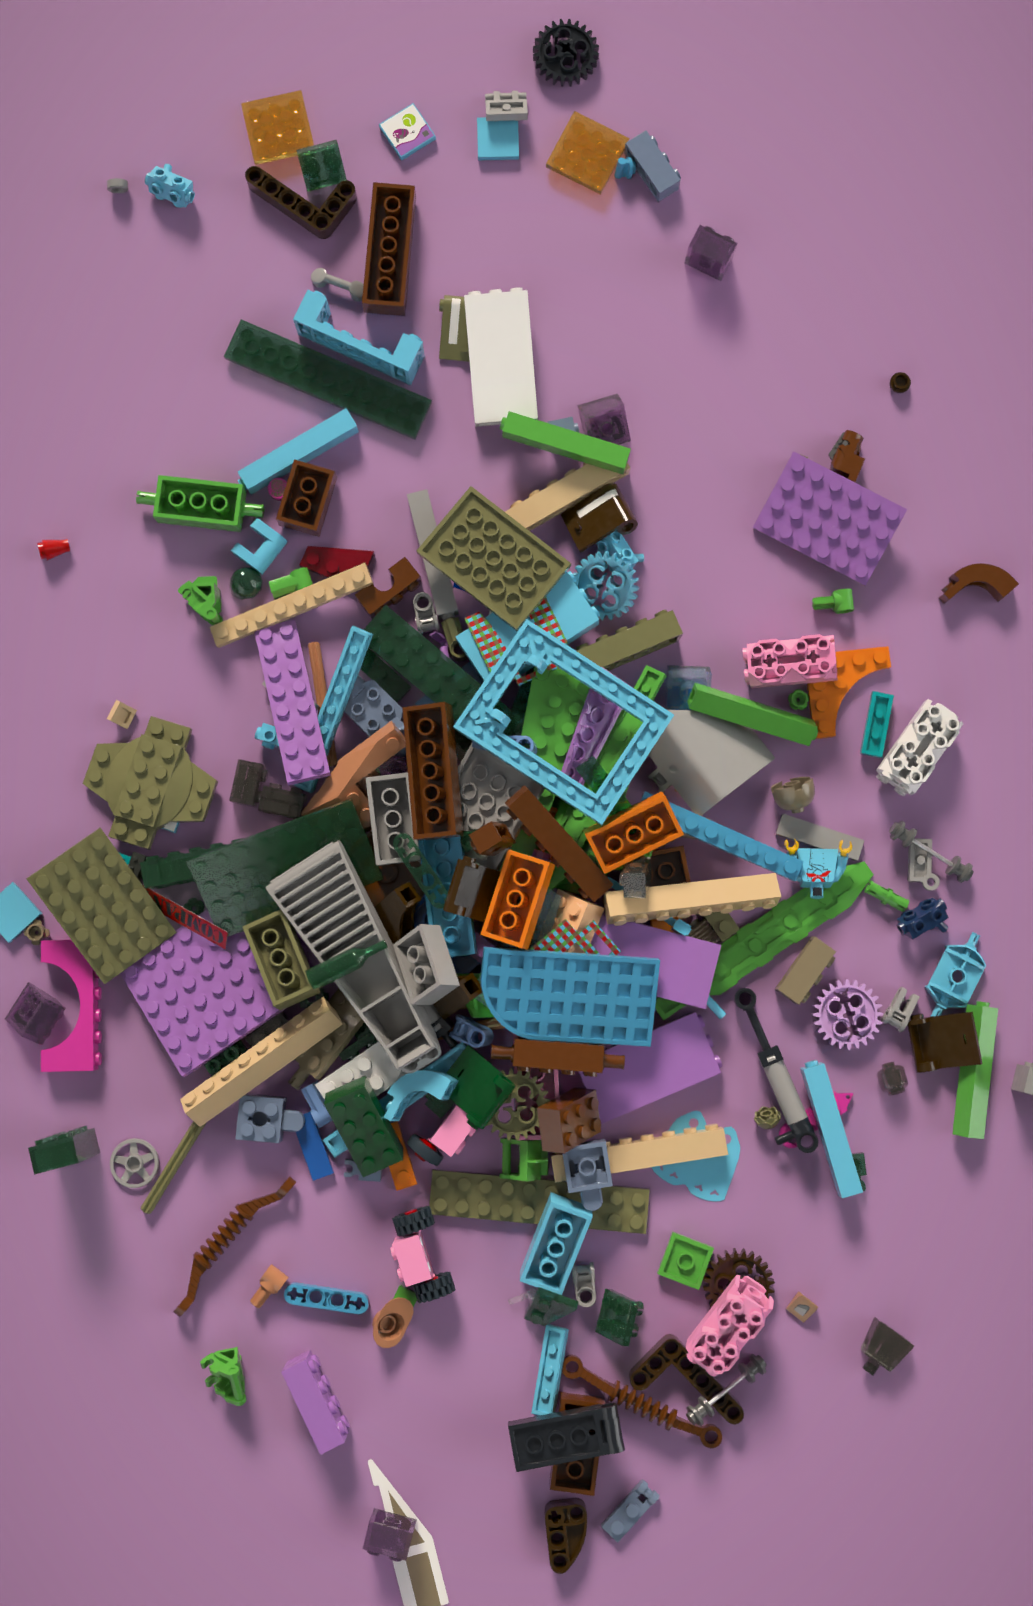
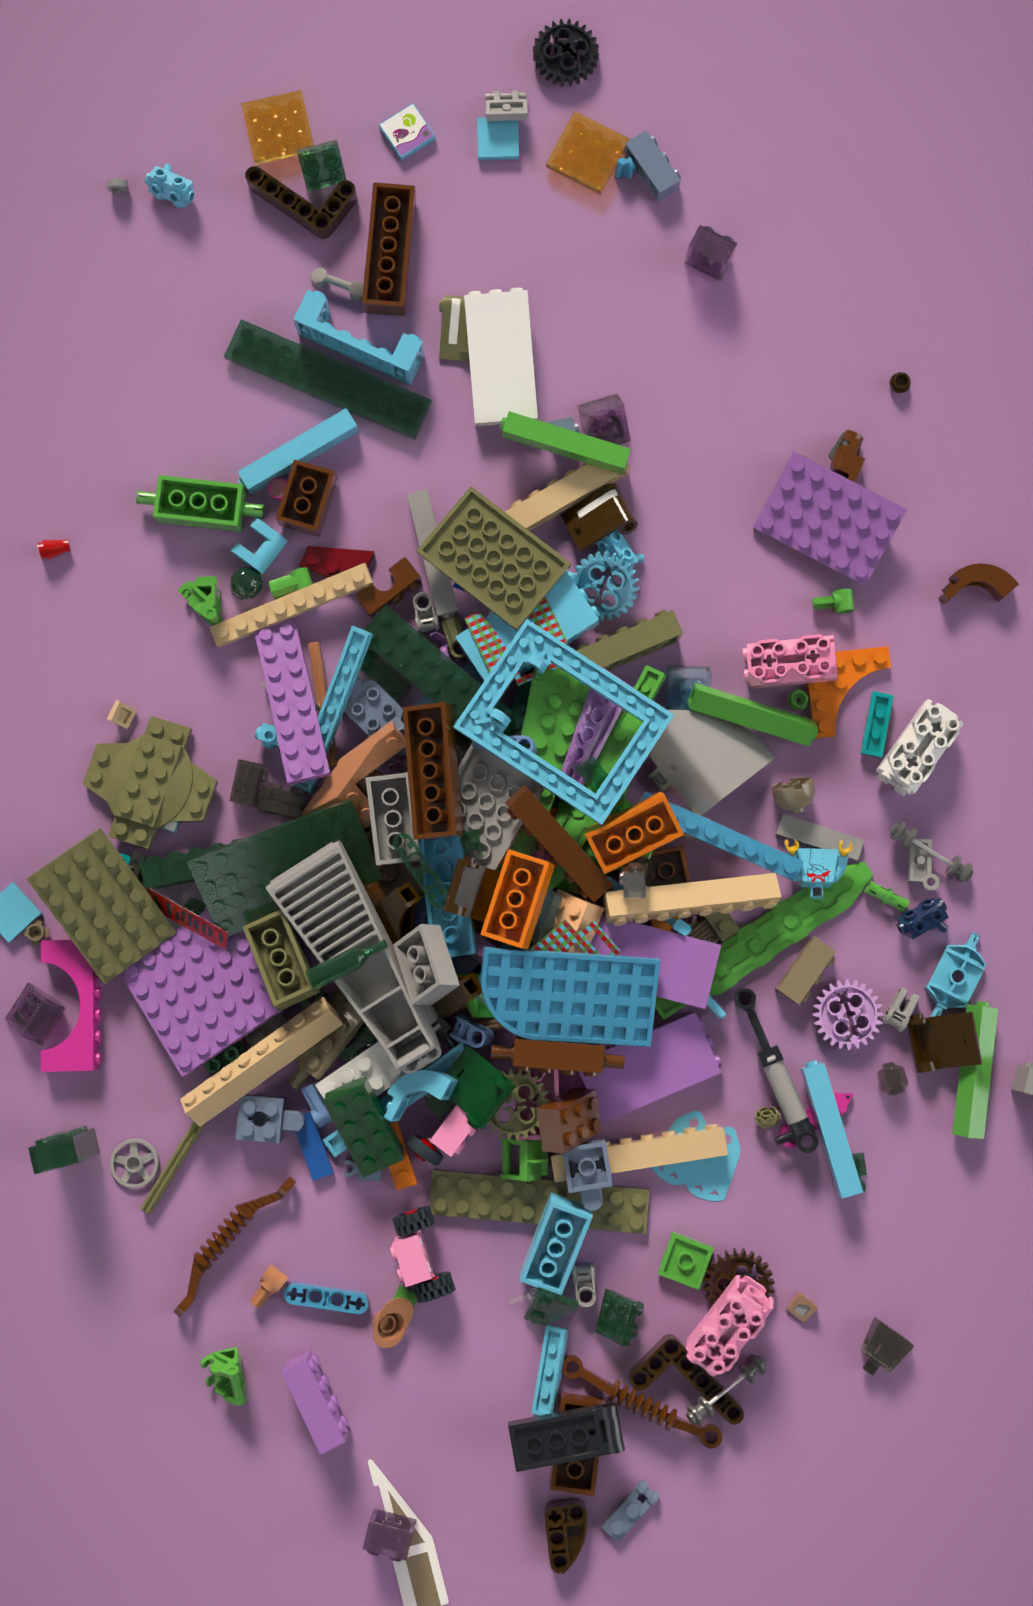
(491, 839): reddish brown brick -> none

